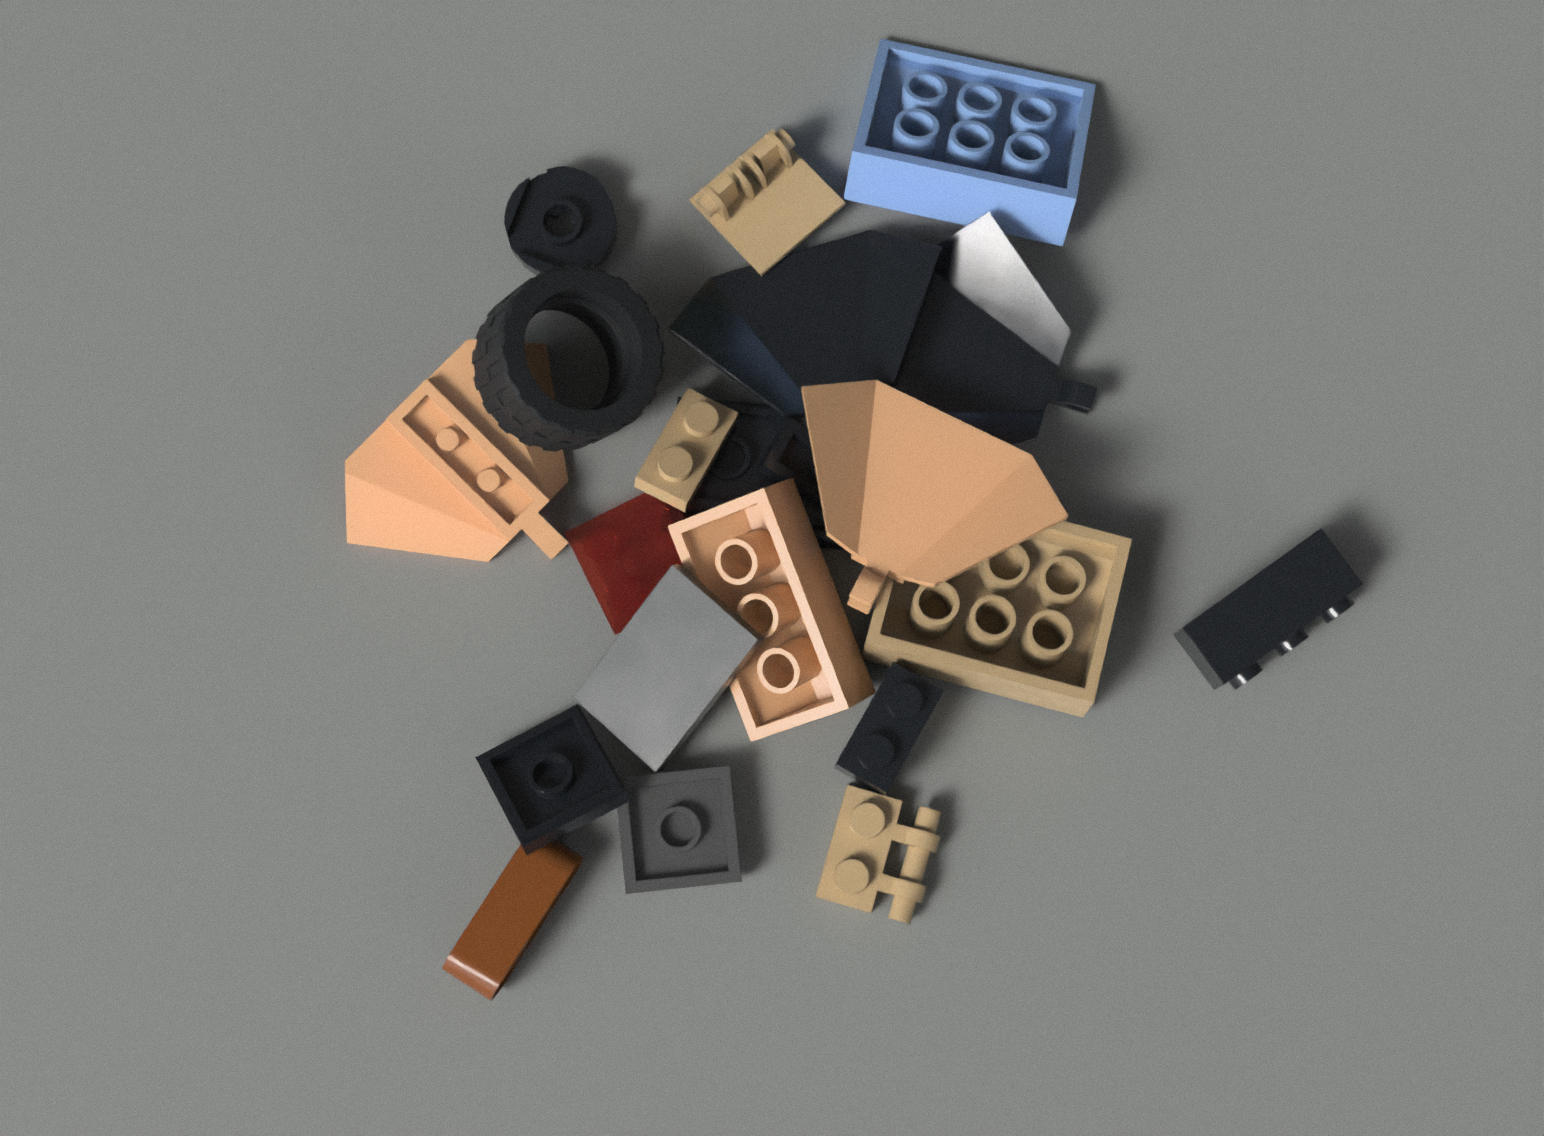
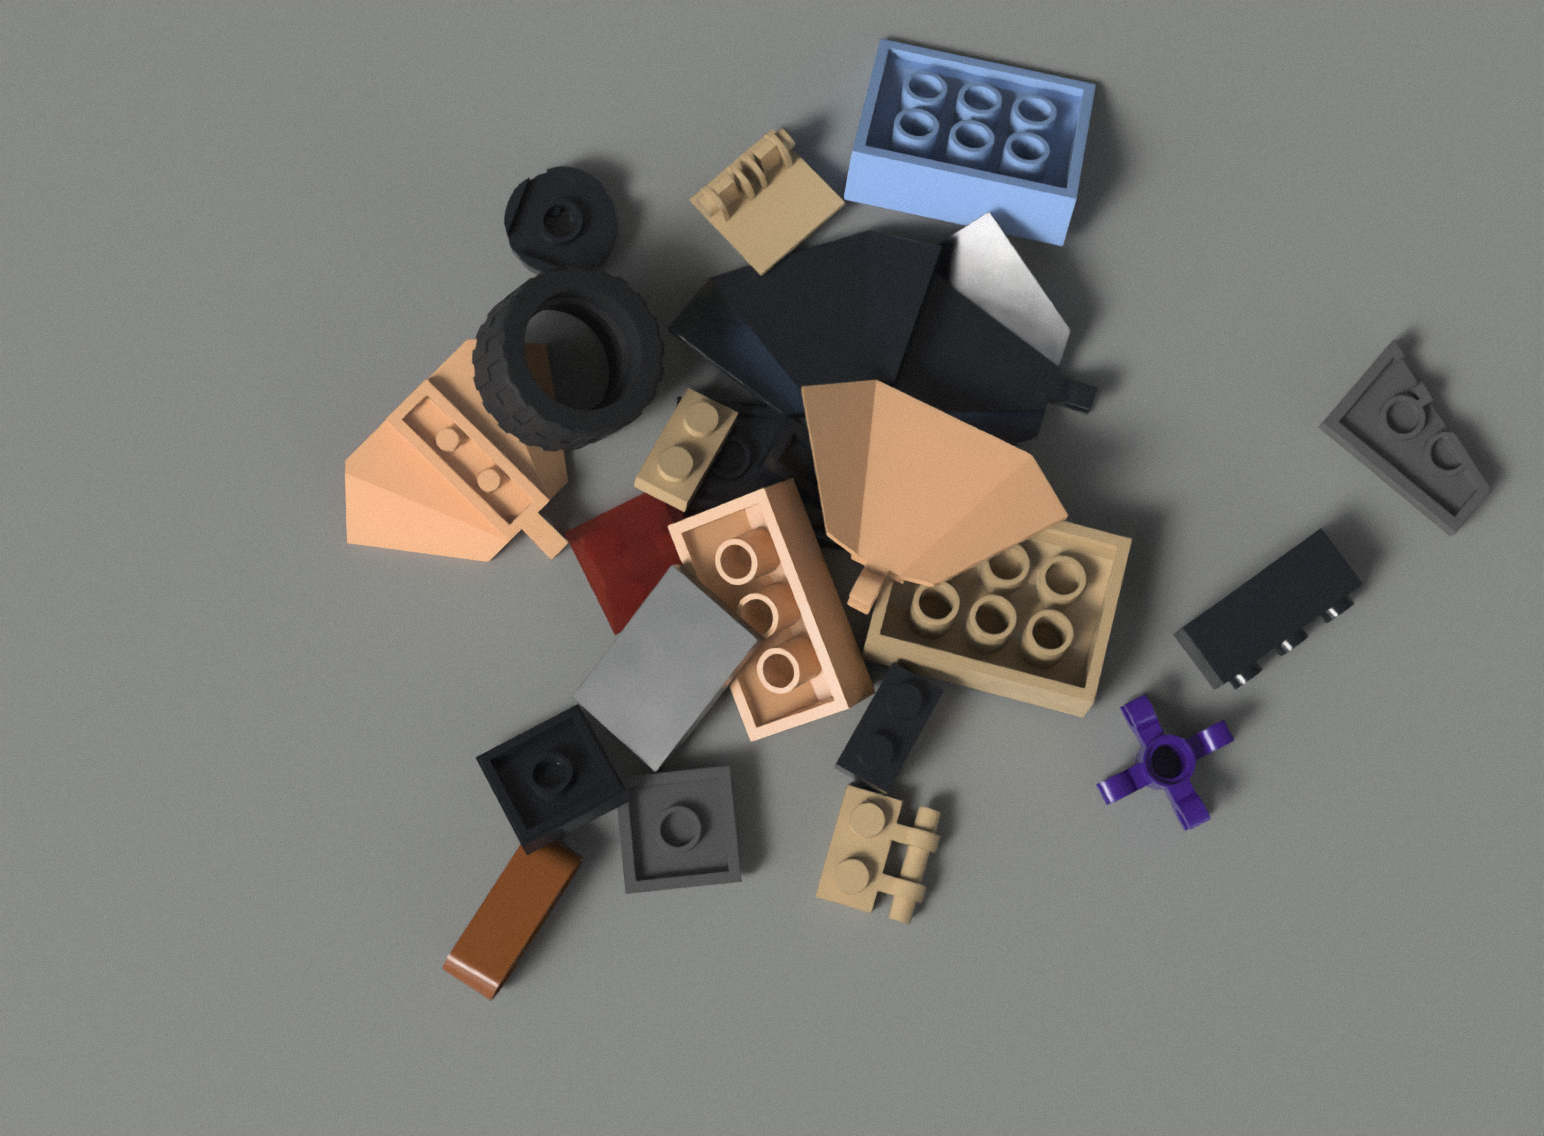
(1183, 798): none -> dark purple pin
(1404, 442): none -> dark grey wing

